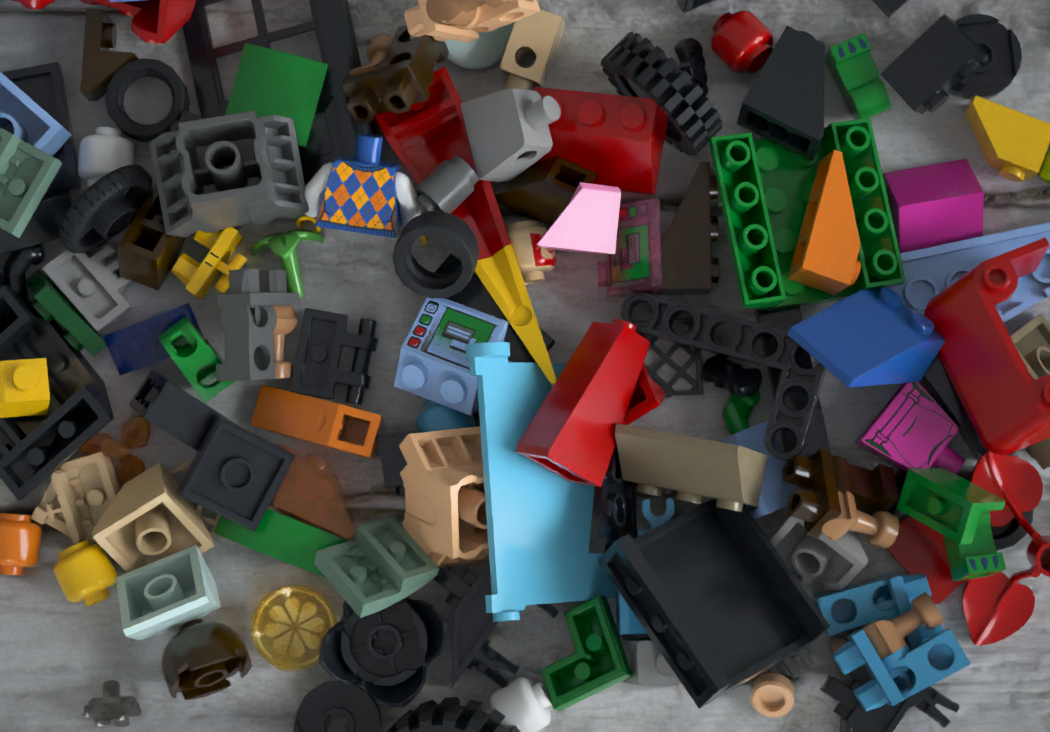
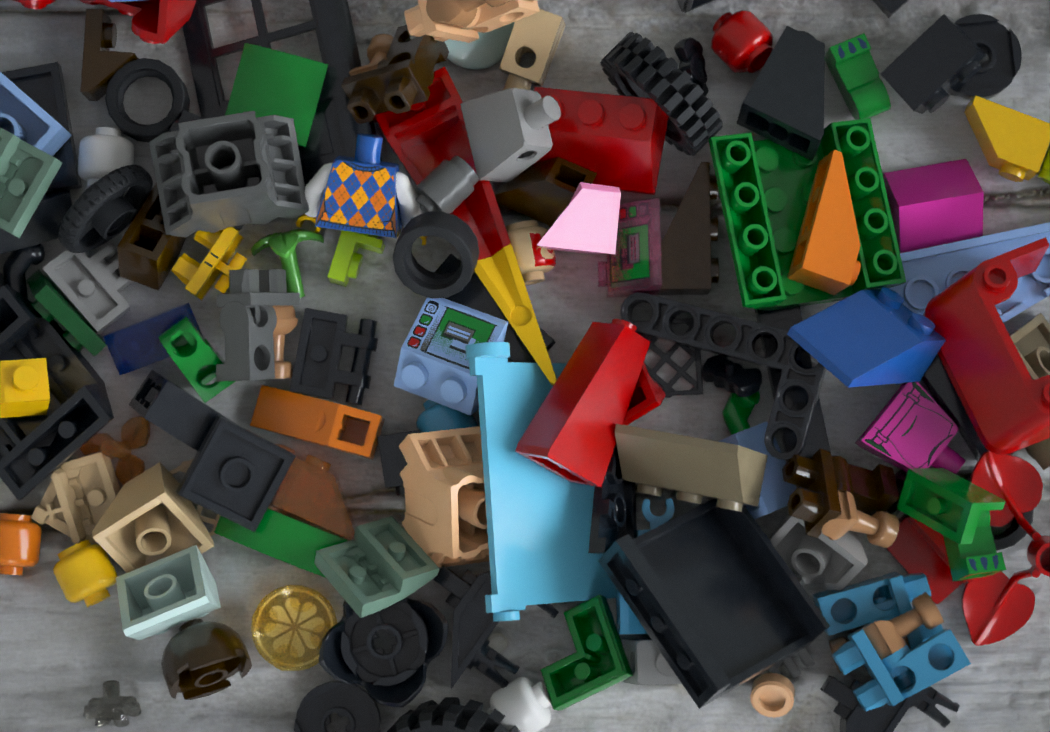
(346, 260): none -> lime bracket

